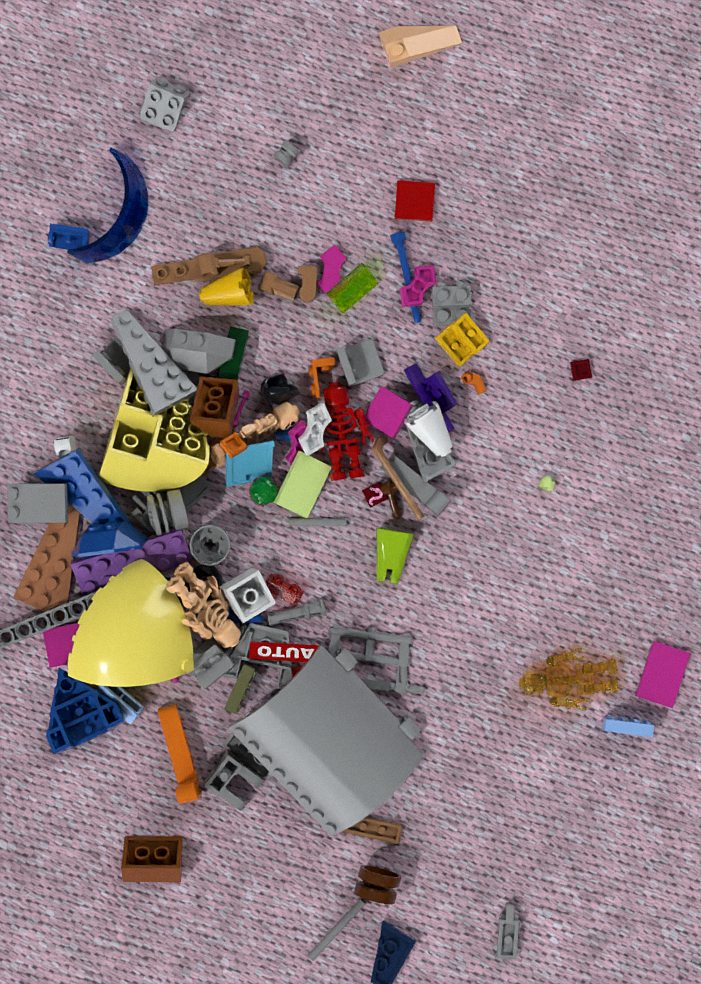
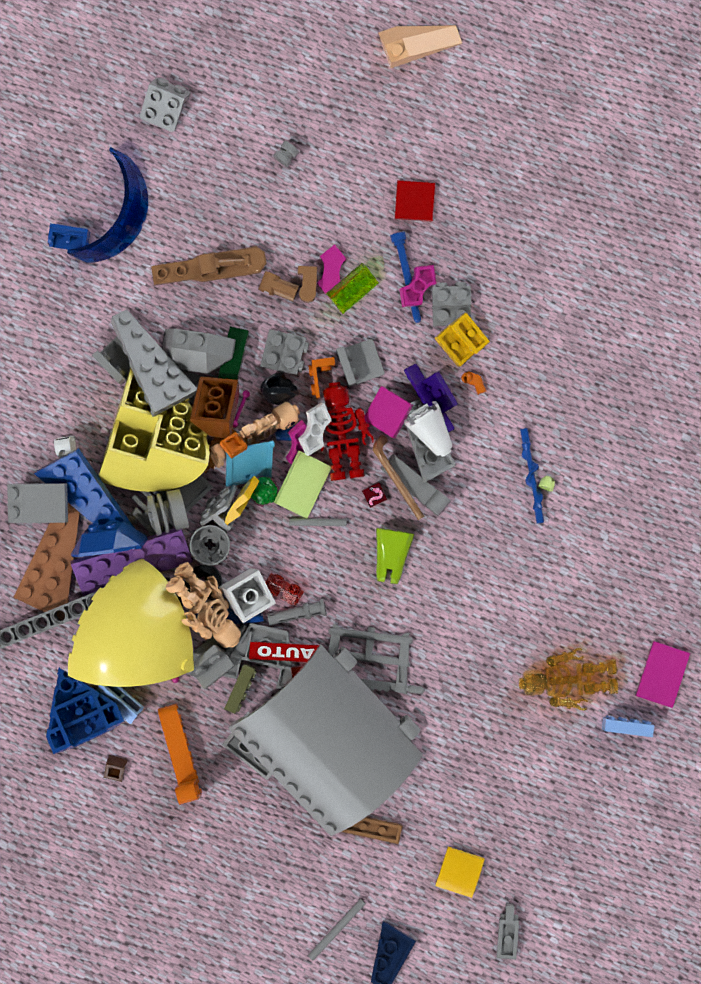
(59, 644): dark pink tile -> none
(115, 768): none -> reddish brown slope
(152, 859): dark orange slope -> none
(218, 507): none -> light grey bracket
(223, 772): light grey brick -> none
(228, 290): yellow cone -> none
(241, 500): none -> yellow slope
(284, 352): none -> light grey plate
(377, 884): reddish brown wheel -> none
(389, 488): reddish brown piece -> none
(459, 872): none -> yellow slope
(530, 479): none -> blue piece
(581, 370): dark red tile -> none

